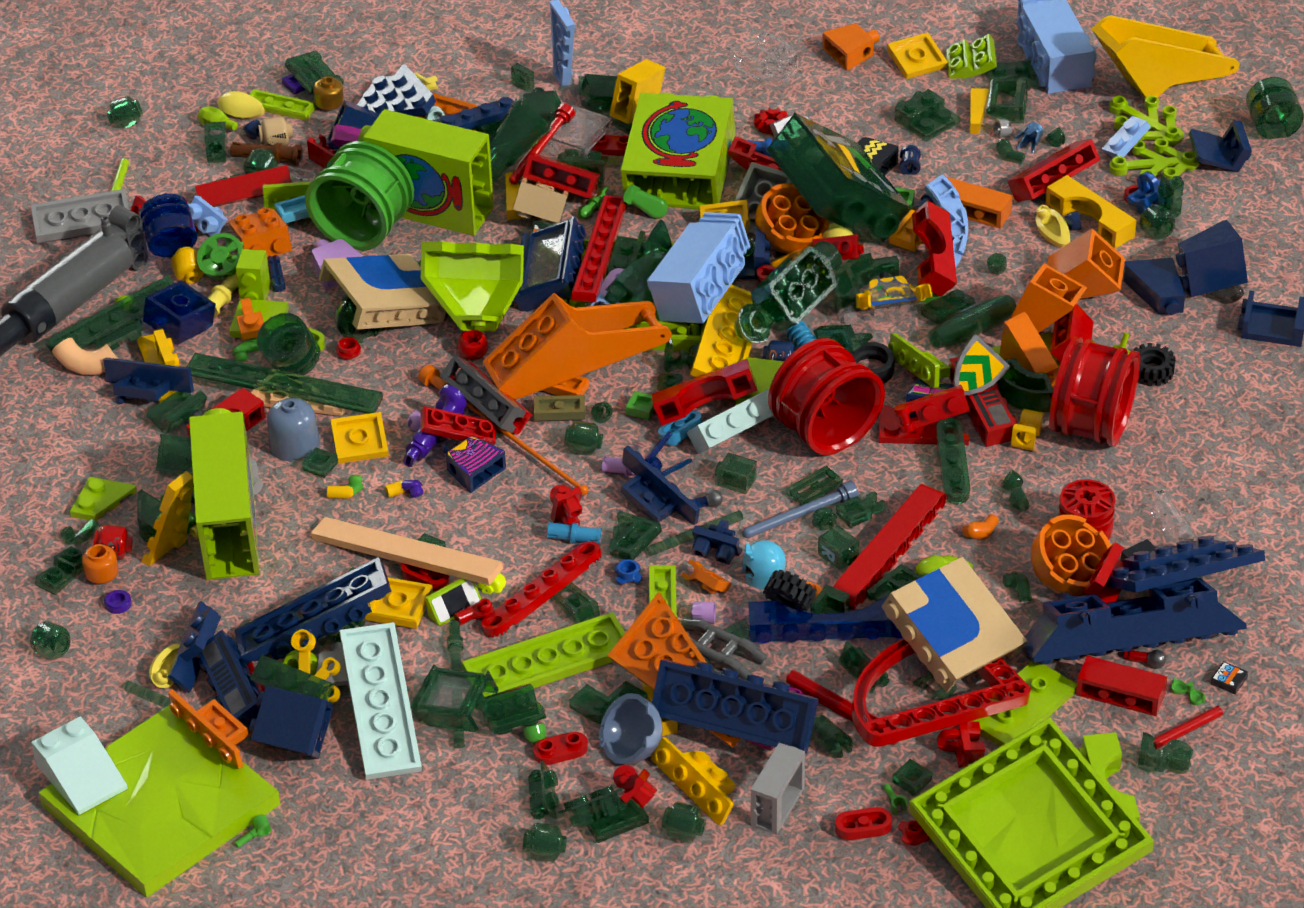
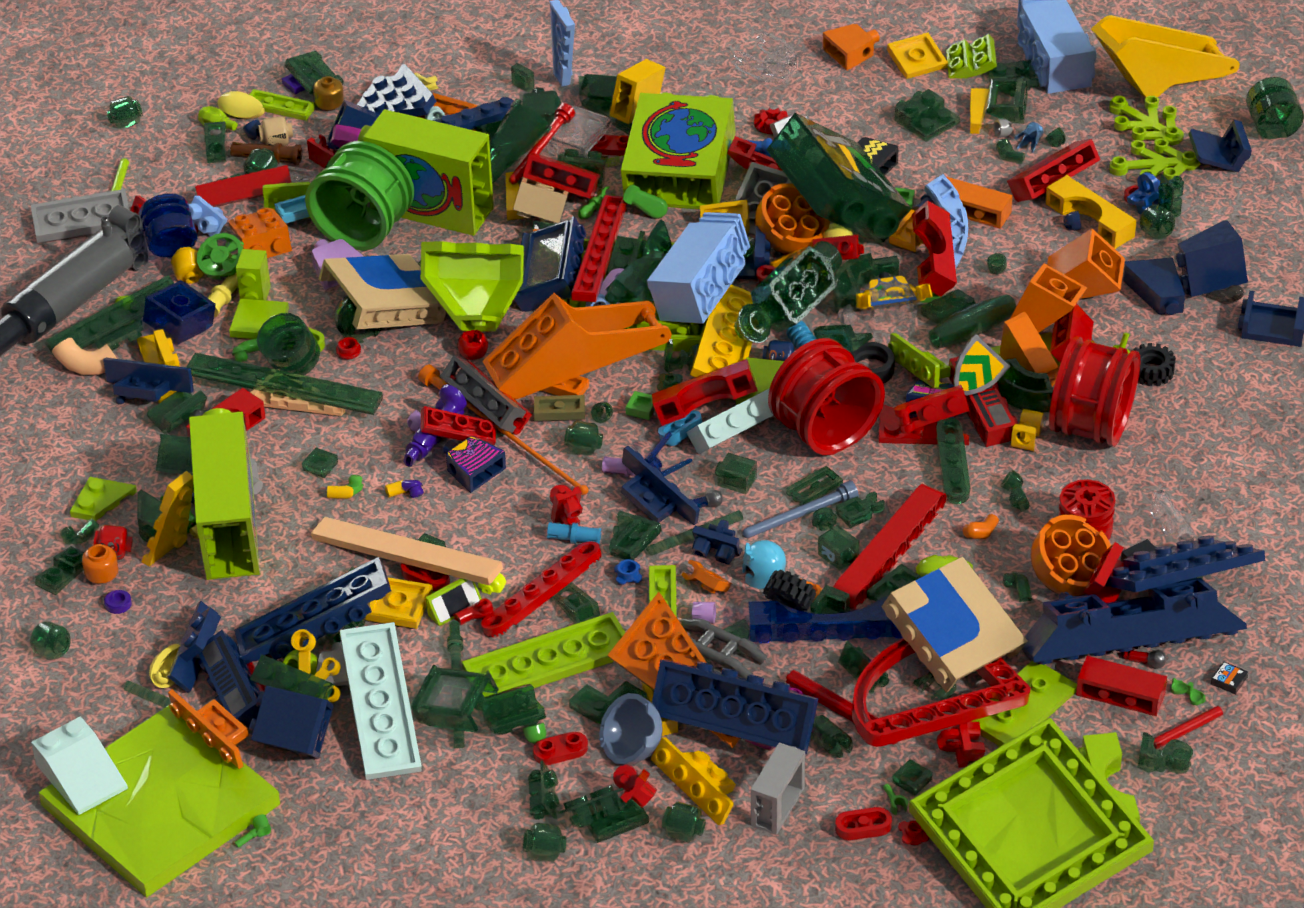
(249, 322): orange plate -> none
(276, 273): dark blue axle -> none
(292, 429): sand blue cylinder -> none
(359, 437): yellow plate -> none
(905, 155): dark blue bush -> none
(1052, 226): light yellow arm -> none
(1126, 137): light blue plate -> none

